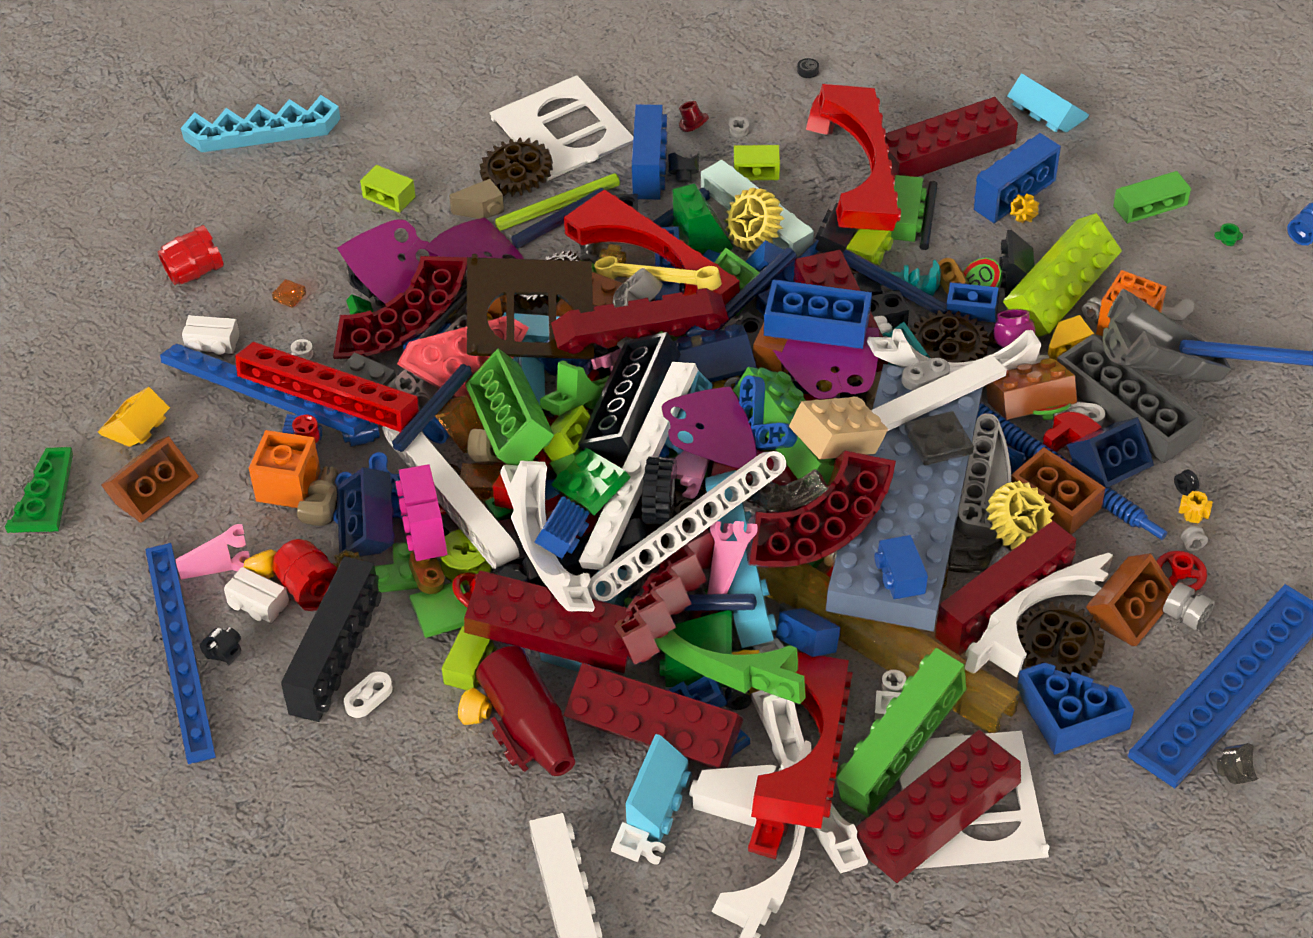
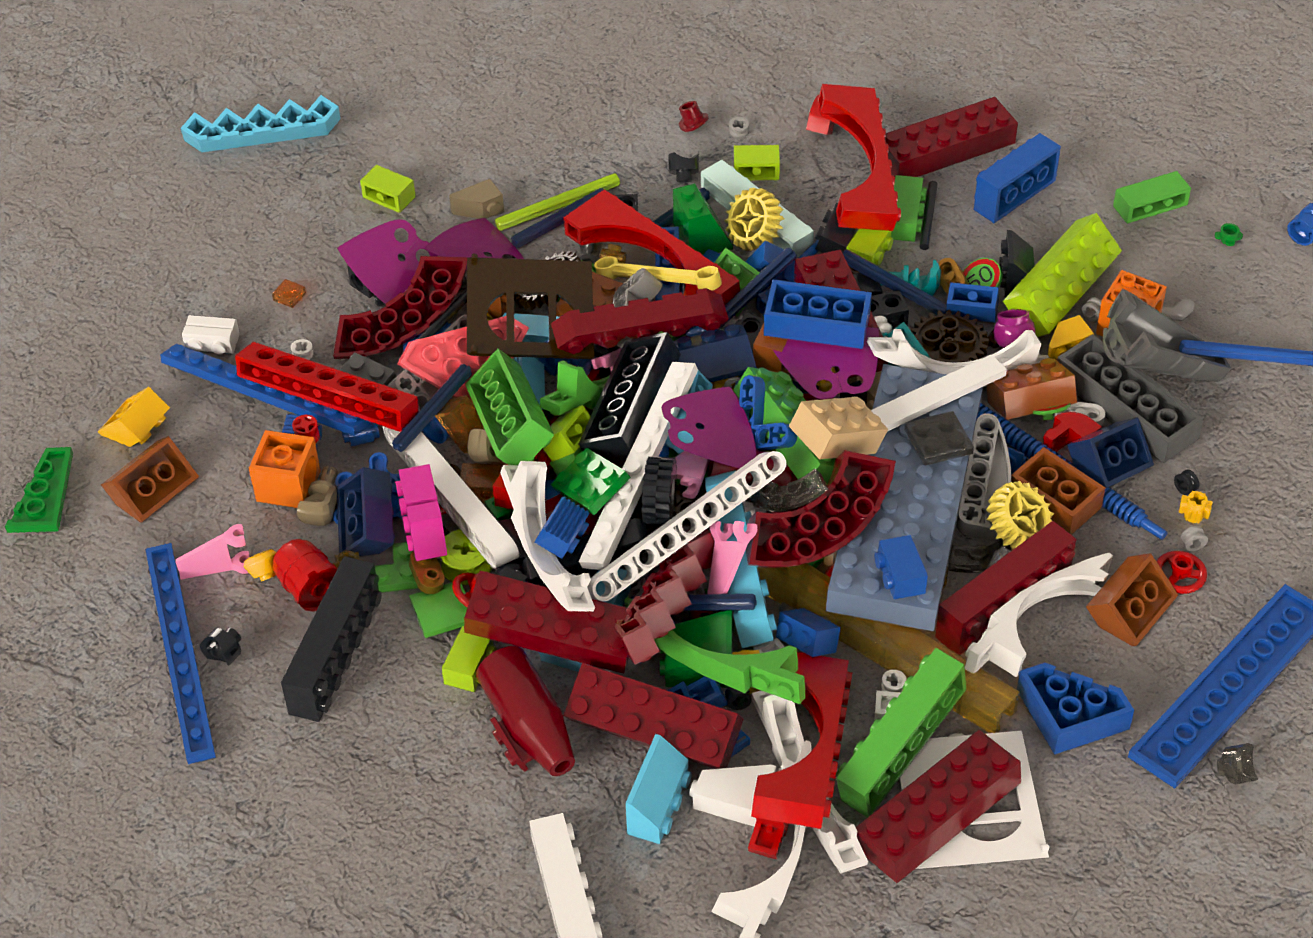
(190, 256): red piece -> none
(256, 595): white brick -> none
(358, 305): green plate -> none
(367, 695): white plate -> none
(474, 707): yellow cone -> none
(517, 166): dark brown gear -> none
(522, 121): white door -> none
(633, 842): white plate -> none
(649, 151): blue brick -> none
(808, 68): tile -> none
(924, 373): light grey plate -> none
(1024, 208): yellow gear -> none
(1045, 105): medium azure slope -> none
(1079, 647): dark brown gear -> none
(1186, 605): light grey wheel -> none

